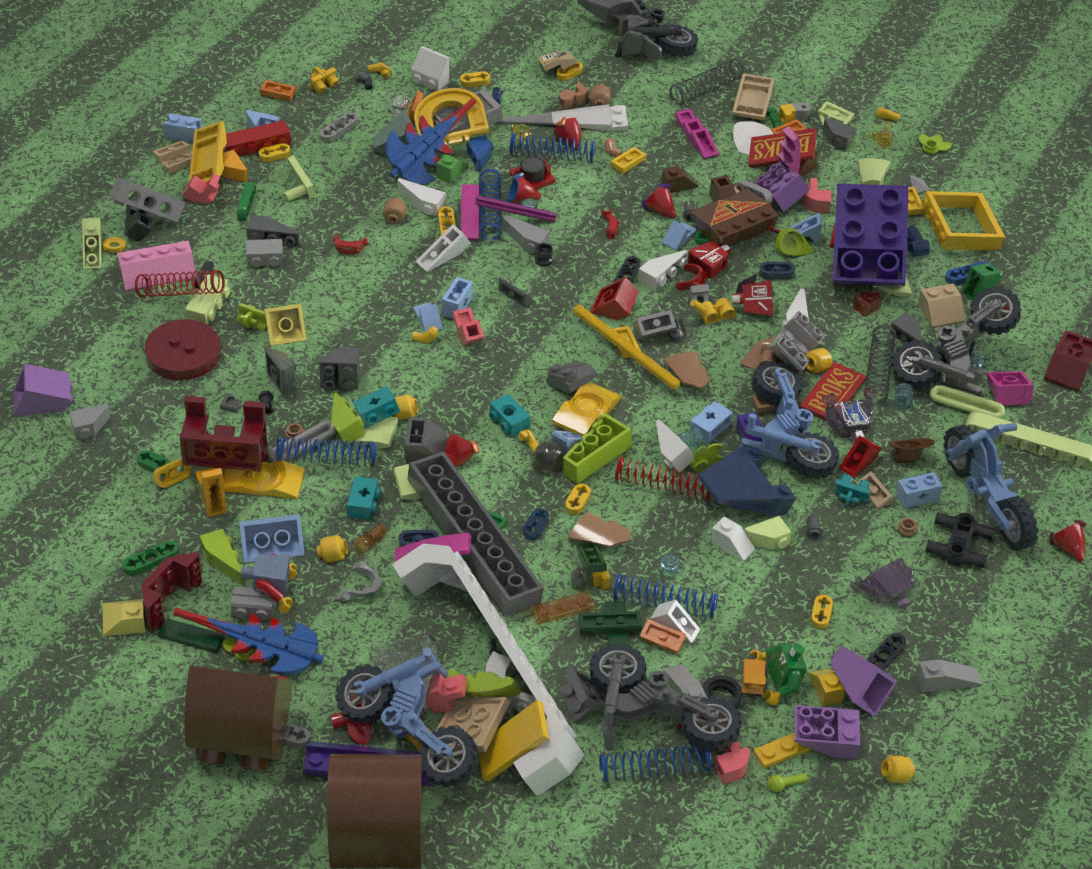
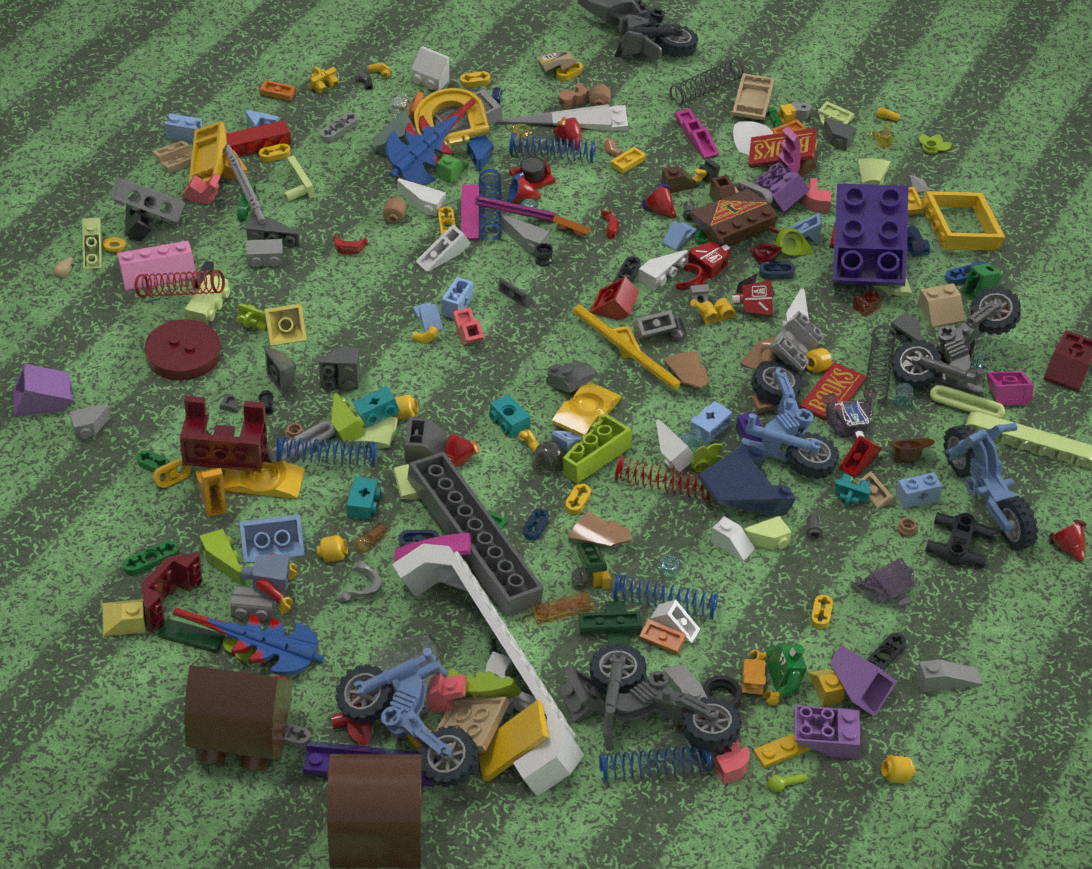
(63, 268): none -> tan cylinder
(244, 184): none -> light grey axle
(565, 223): none -> orange plate
(707, 171): none -> pearl dark grey piece
(766, 252): none -> dark red hat

